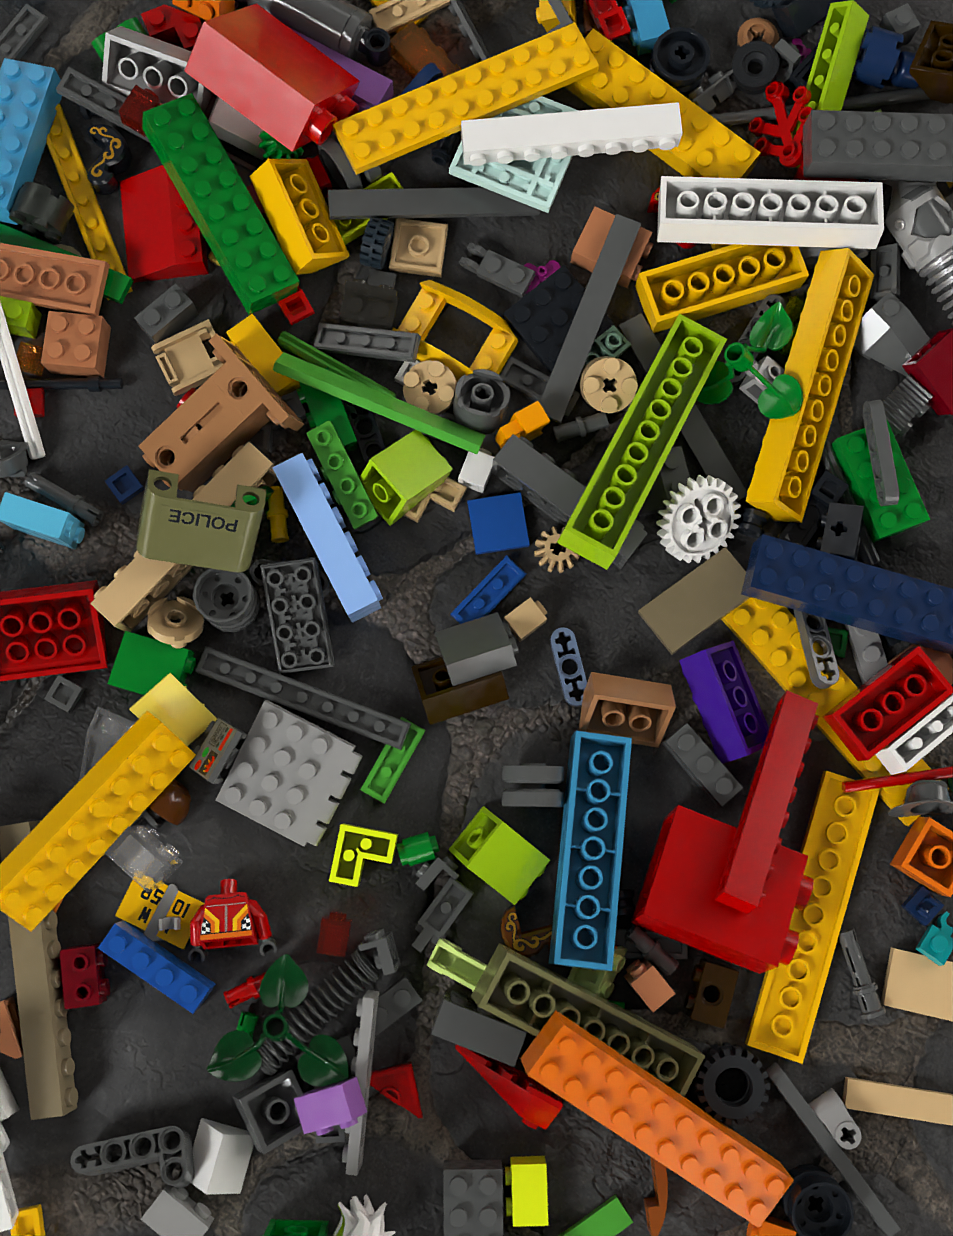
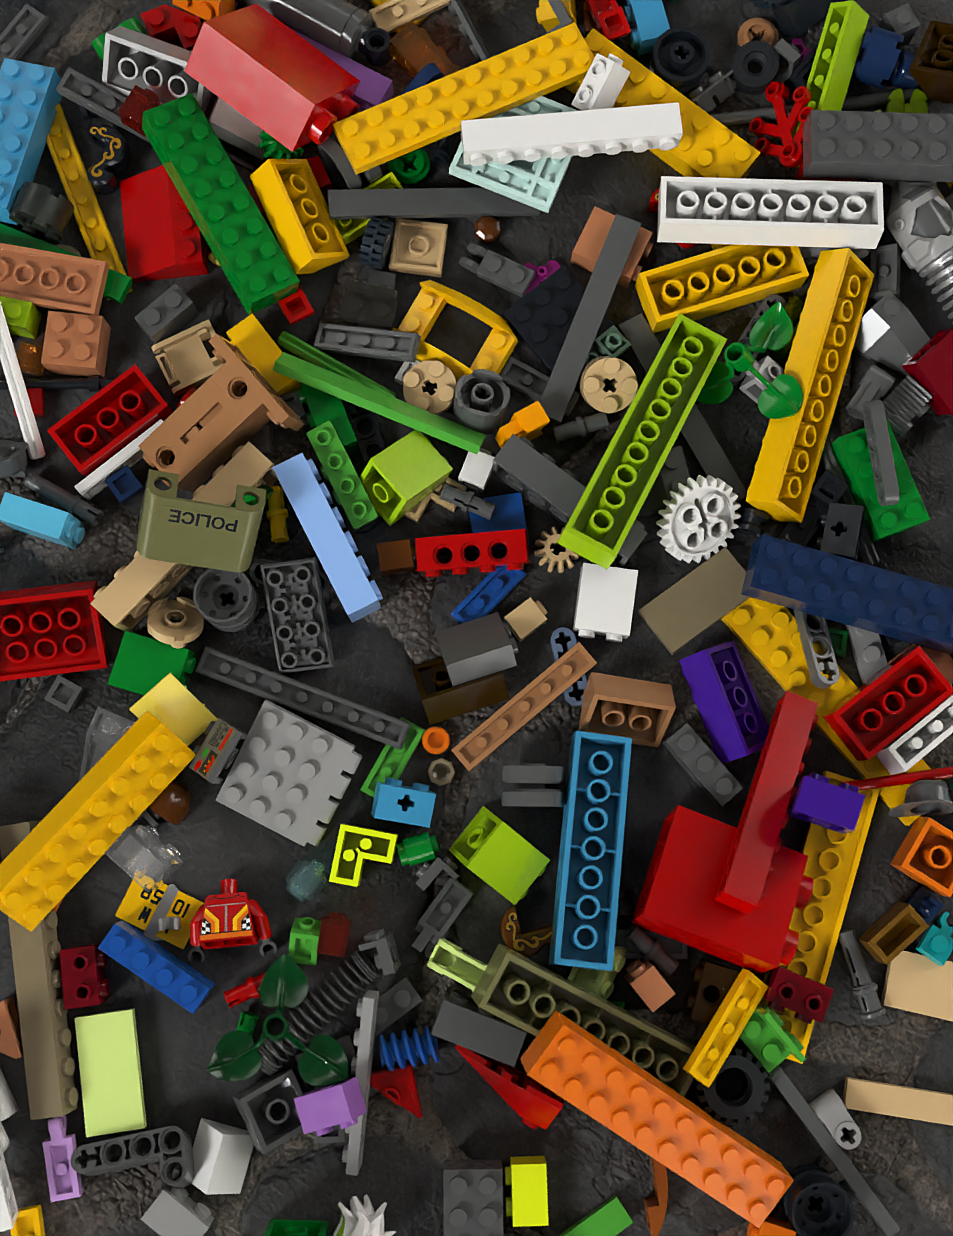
(62, 1179): none -> lavender plate
(109, 420): none -> red brick
(110, 1072): none -> yellowish green tile
(127, 456): none -> white tile
(304, 940): none -> bright green bracket
(306, 880): none -> clear light blue head
(396, 557): none -> reddish brown brick
(408, 1048): none -> blue piece
(417, 812): none -> dark azure brick
(421, 165): none -> green gear
(429, 550): none -> red brick
(435, 740): none -> orange tile
(441, 772): none -> dark tan tile
(467, 501): none -> dark grey pin
(487, 229): none -> reddish brown tile
(524, 706): none -> medium nougat plate
(601, 83): none -> white brick
(605, 602): none -> white brick
(725, 1027): none -> yellow plate
(768, 1040): none -> bright green bracket
(798, 994): none -> dark red brick
(827, 804): none -> dark purple brick
(872, 387): none -> dark grey piece
(893, 932): none -> pearl gold piece
(916, 105): none -> lime piece

